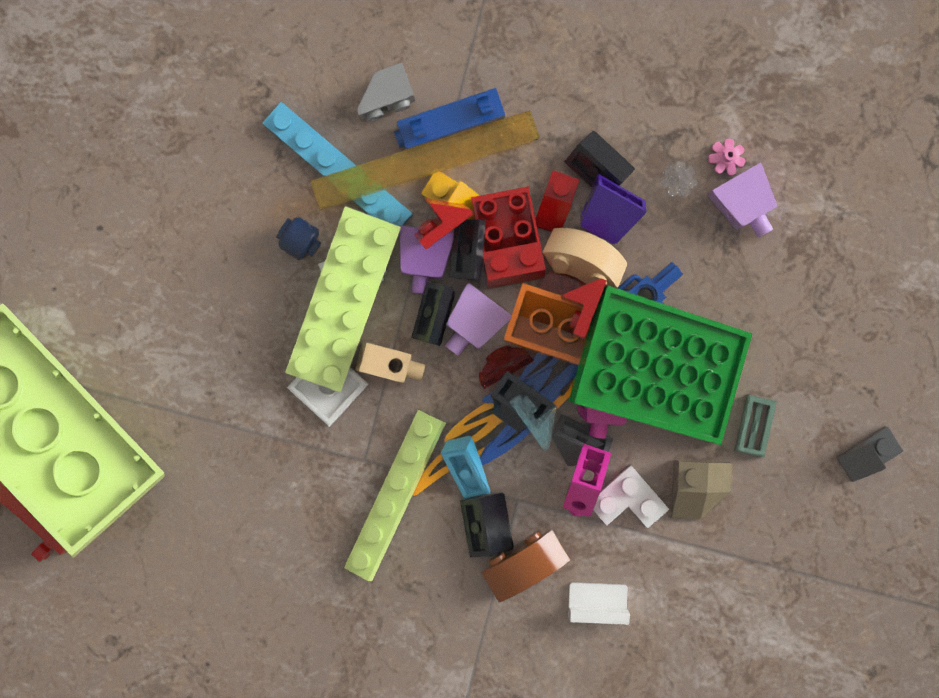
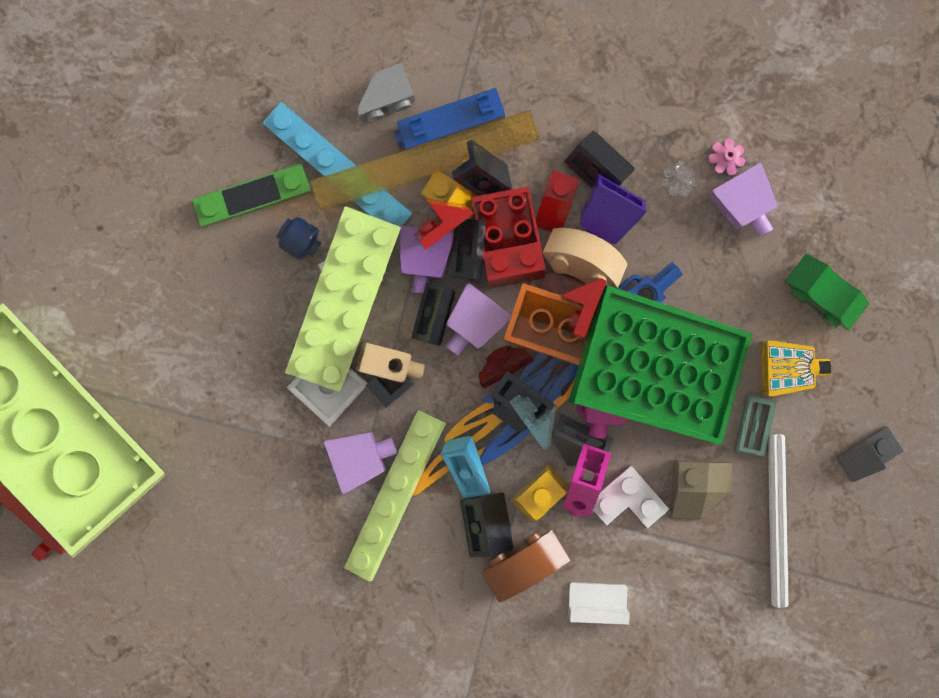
(251, 195): none -> bright green plate
(358, 458): none -> lavender torso
(383, 393): none -> black panel
(482, 172): none -> black panel
(540, 494): none -> yellow torso
(778, 520): none -> white axle
(790, 368): none -> torso
(826, 292): none -> green brick

